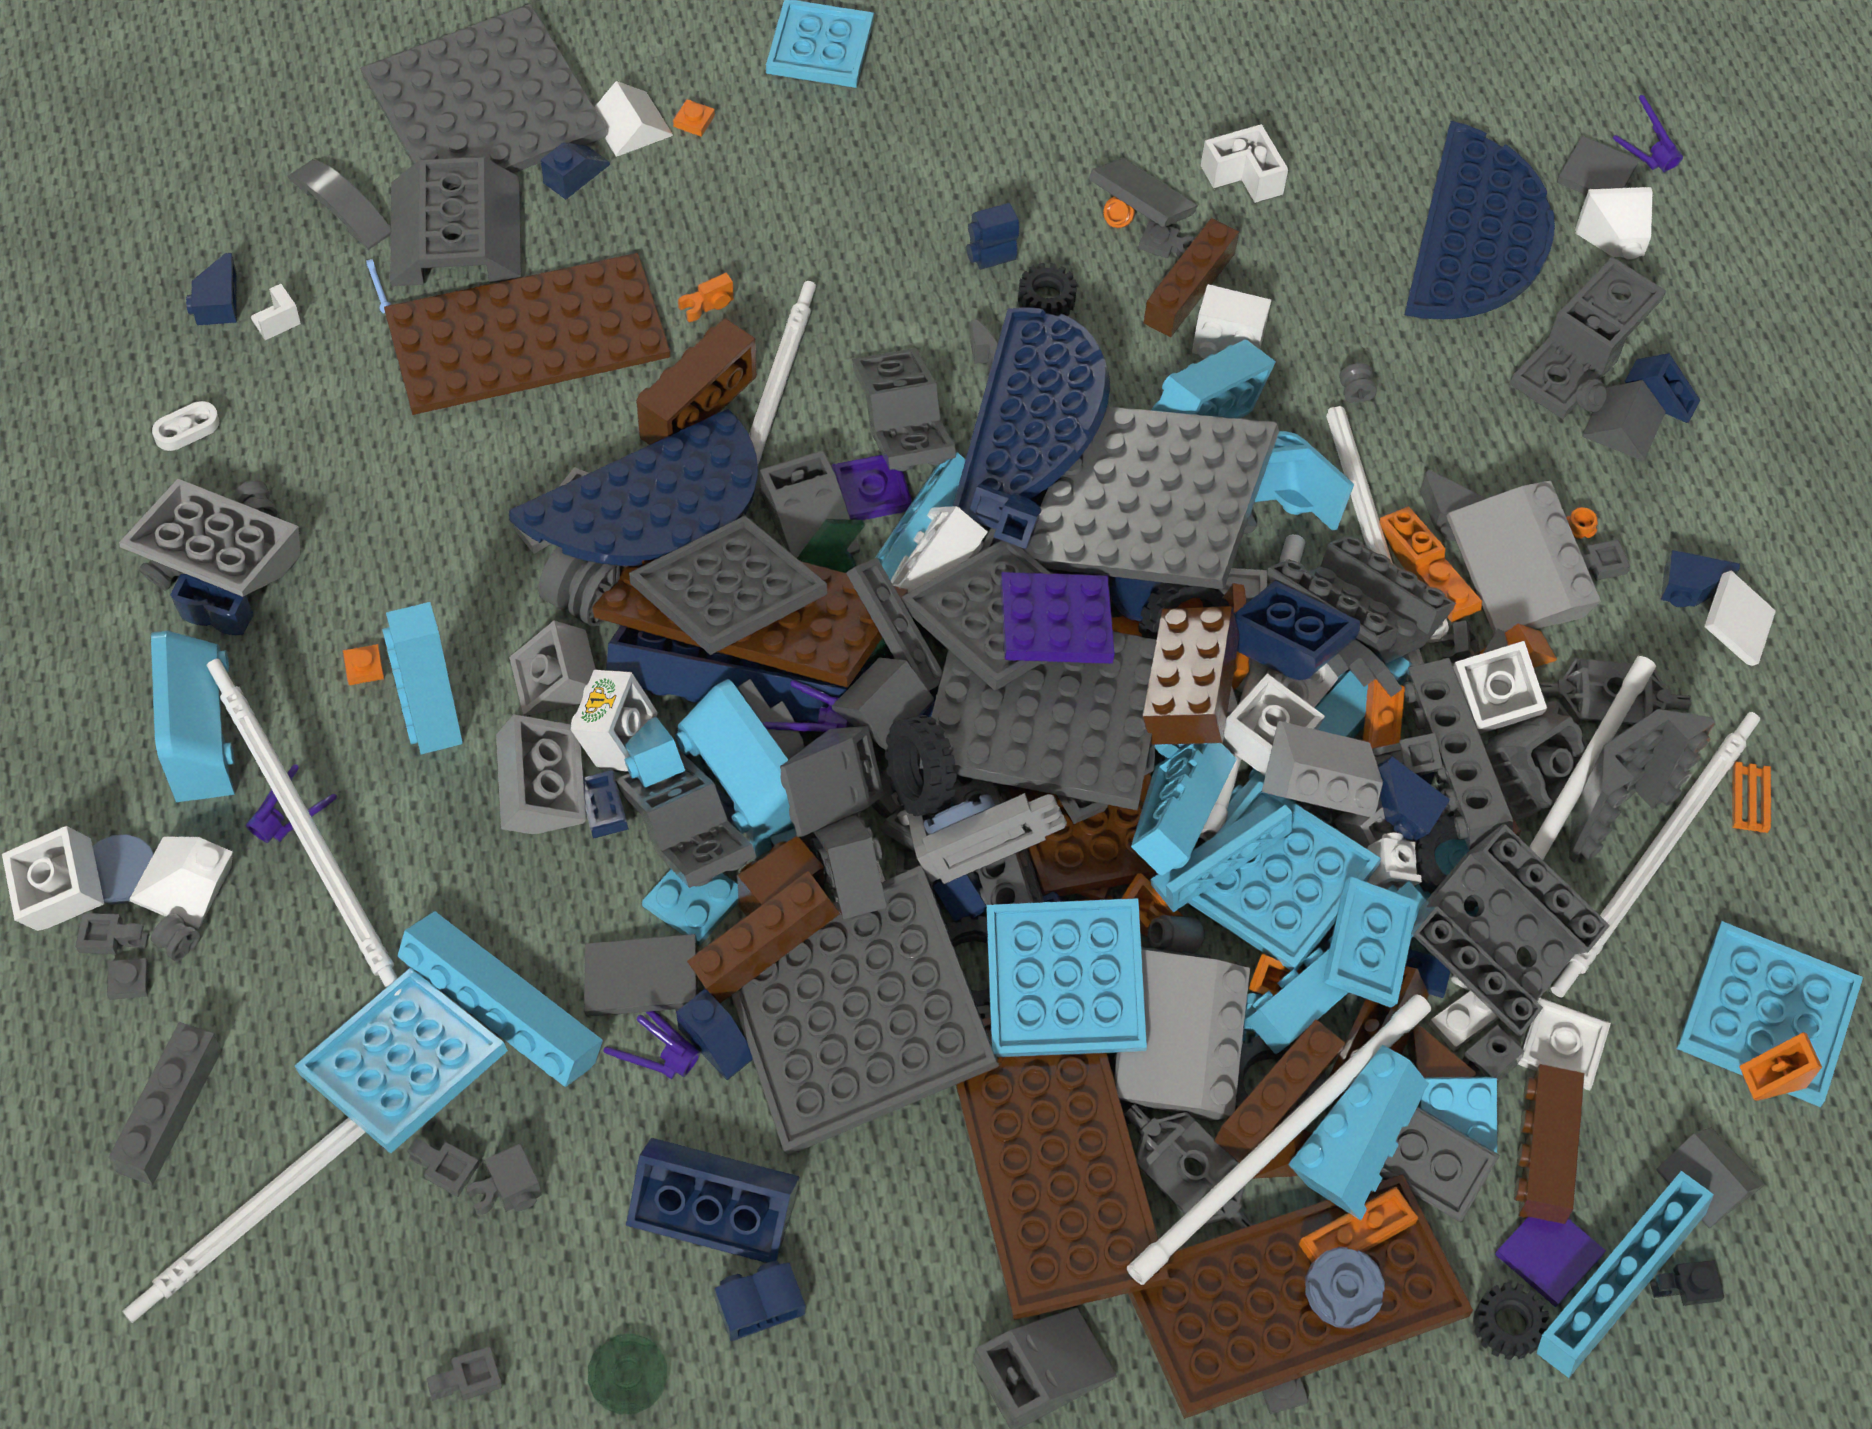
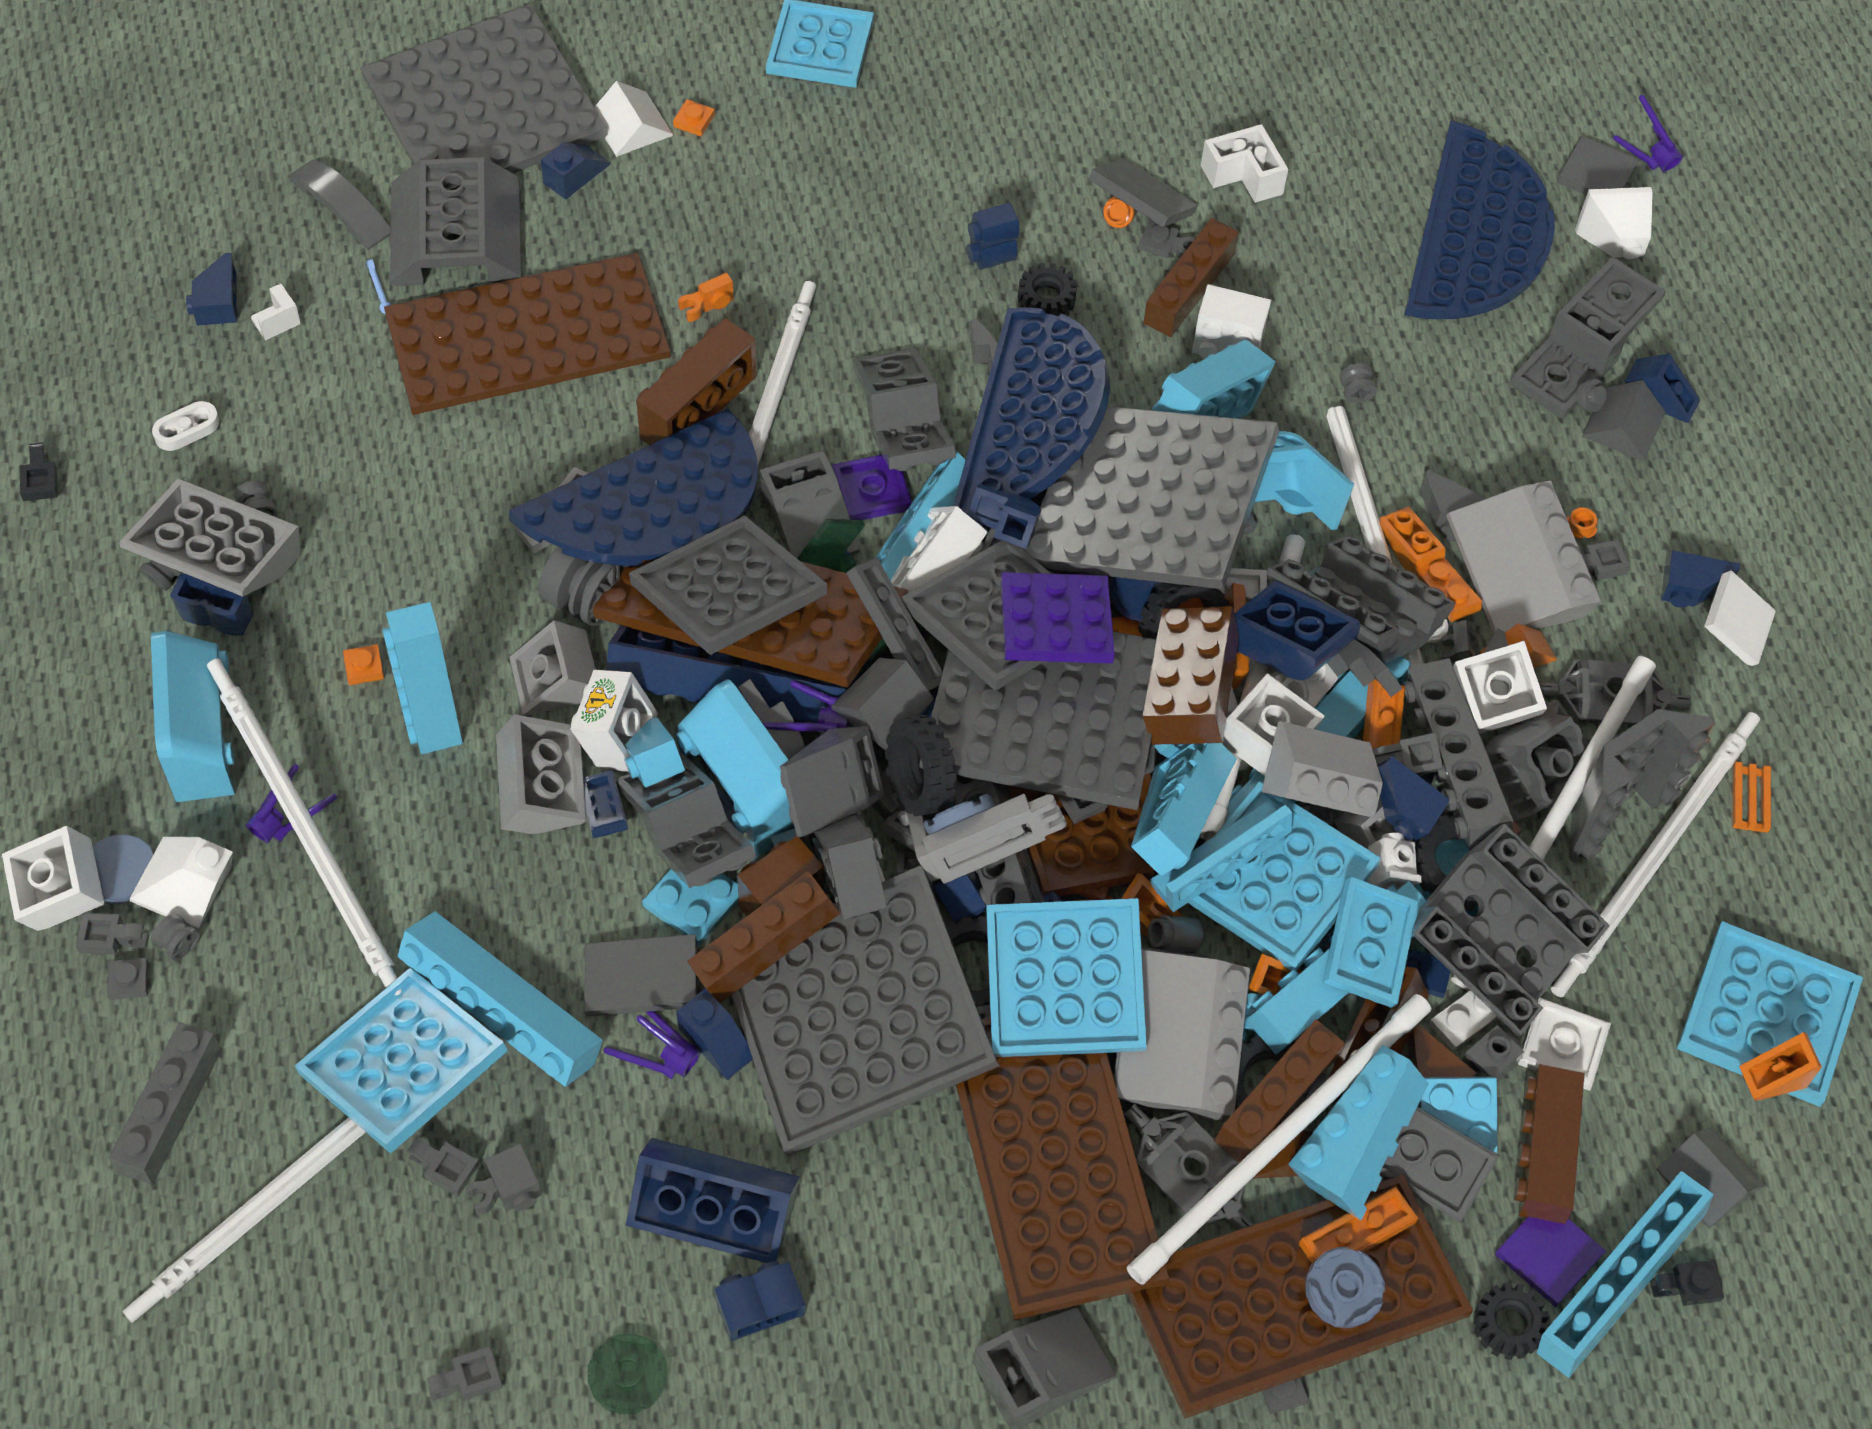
(39, 477): none -> black plate

